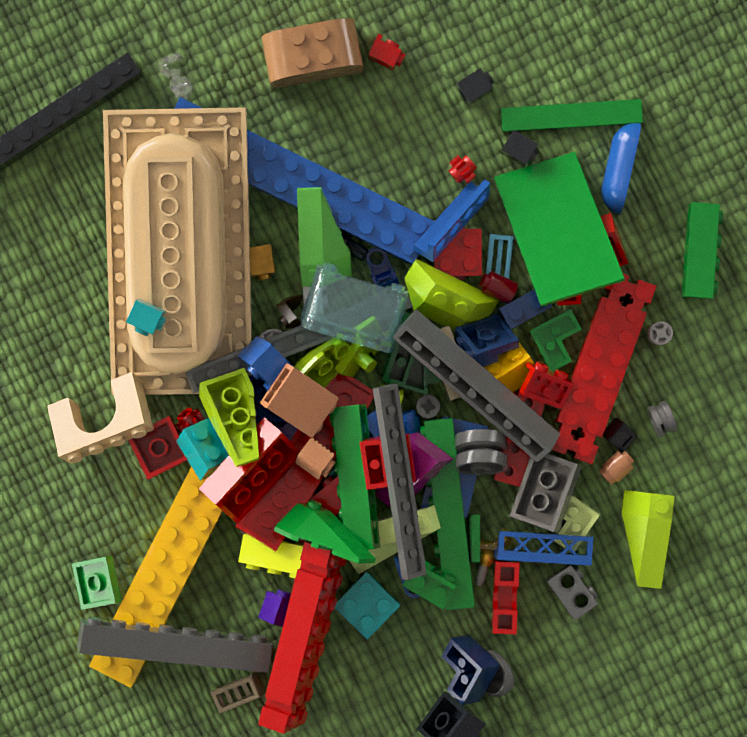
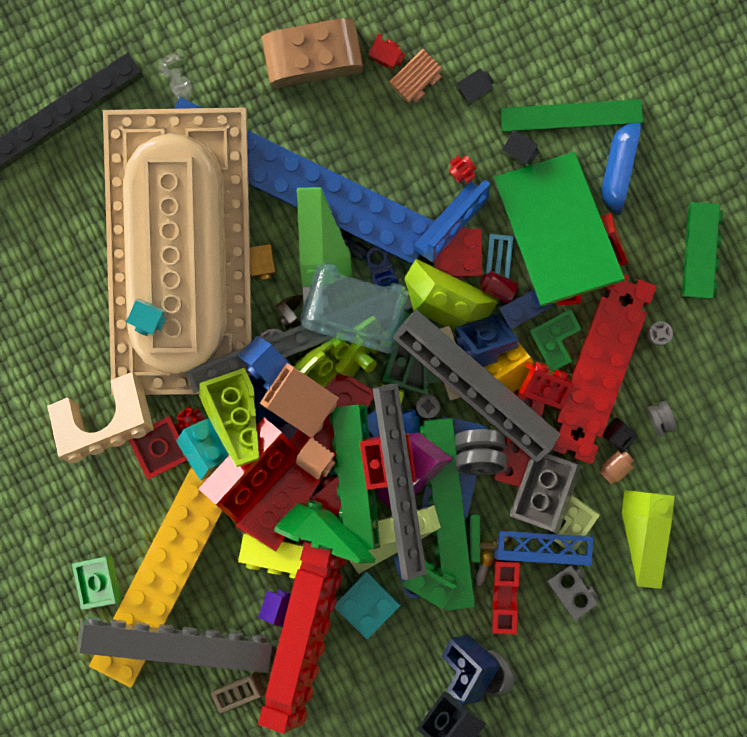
(416, 77): none -> nougat brick

